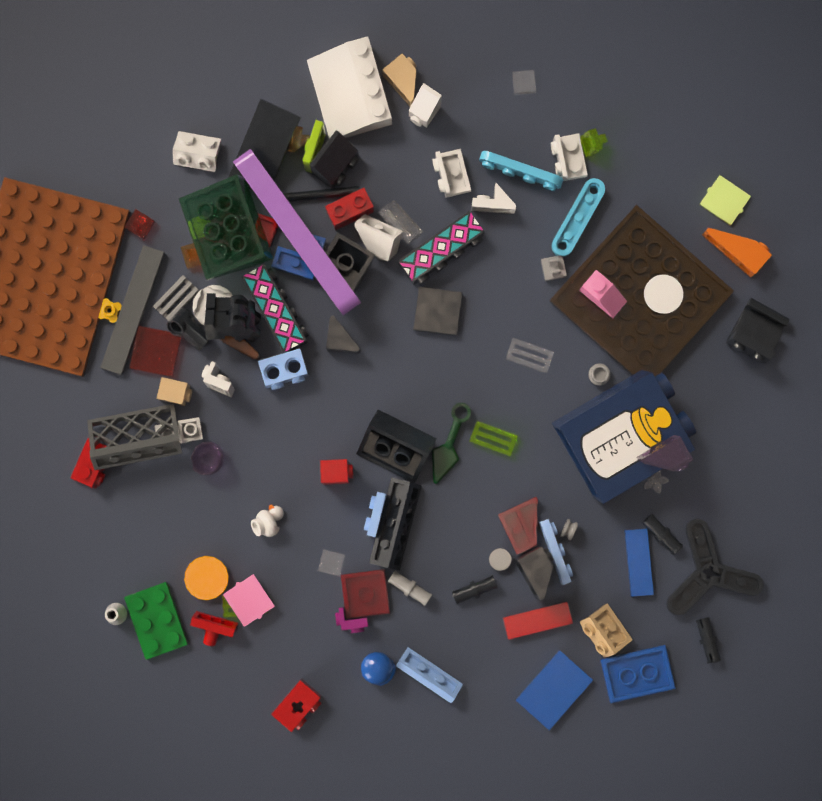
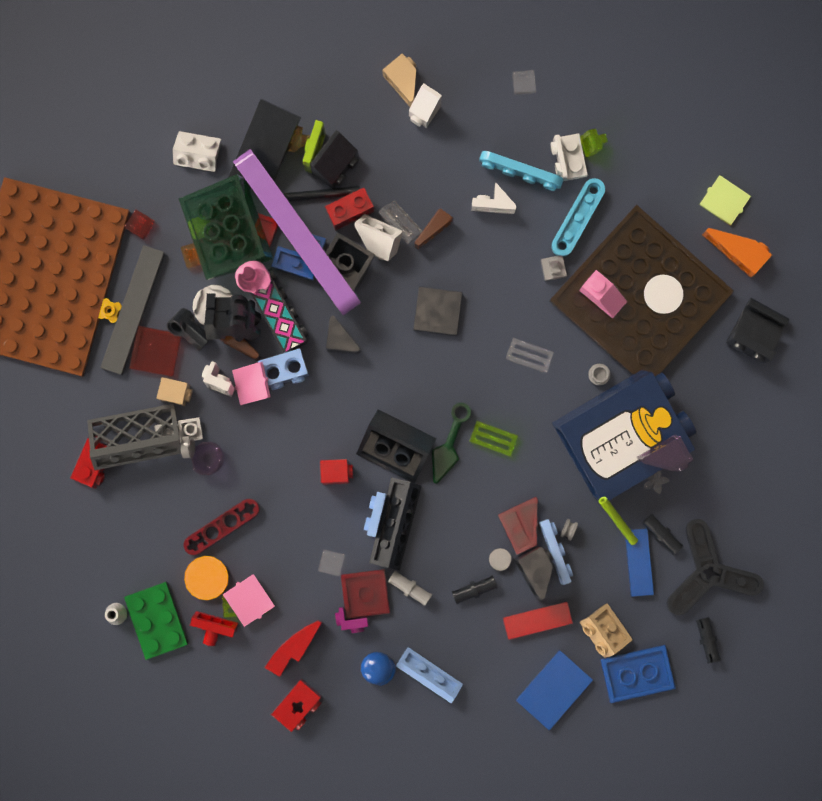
(170, 292): light grey tile -> none
(187, 447): none -> light grey tile
(220, 524): none -> dark red beam
(251, 383): none -> bright pink piece
(252, 277): none -> bright pink hair
(265, 521): white animal -> none
(292, 648): none -> red slope
(350, 89): white slope -> none
(436, 225): none -> reddish brown slope
(441, 248): brick -> none
(452, 173): white bracket -> none
(613, 514): none -> lime piece

